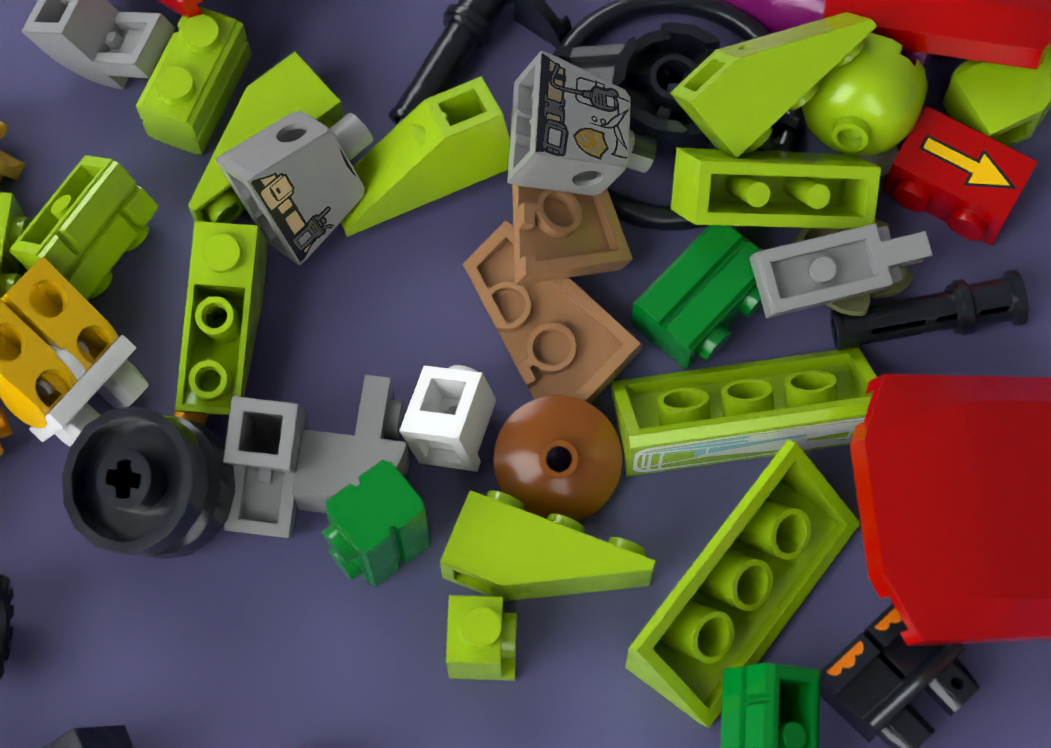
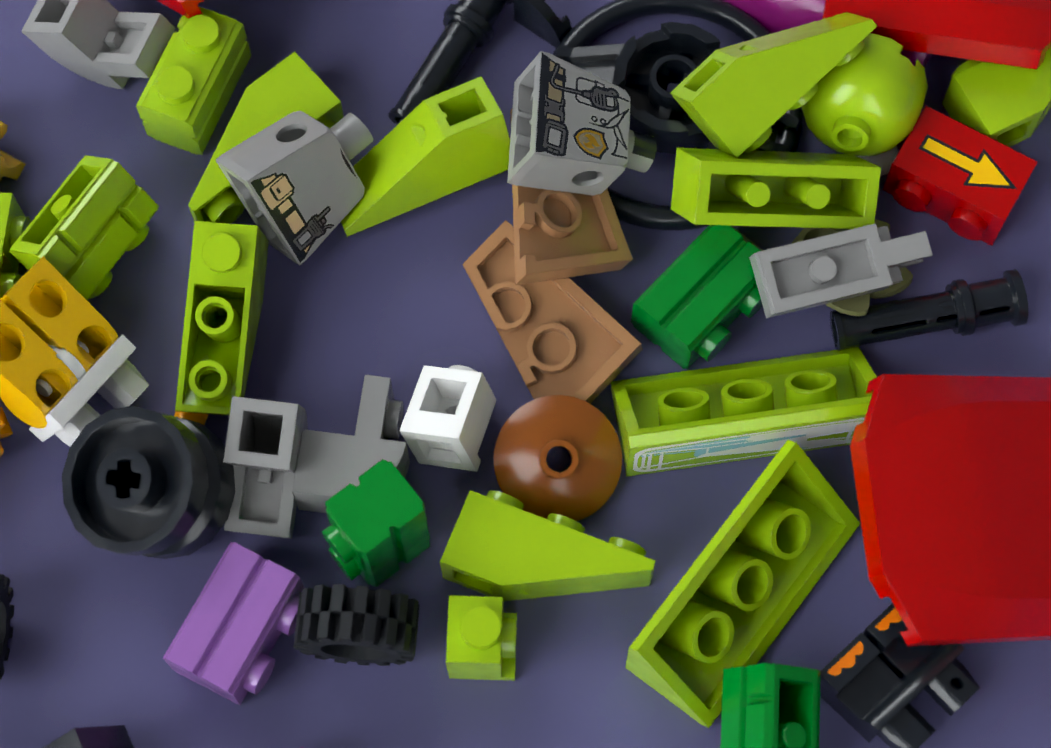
(236, 624): none -> medium lavender brick
(357, 625): none -> black tyre

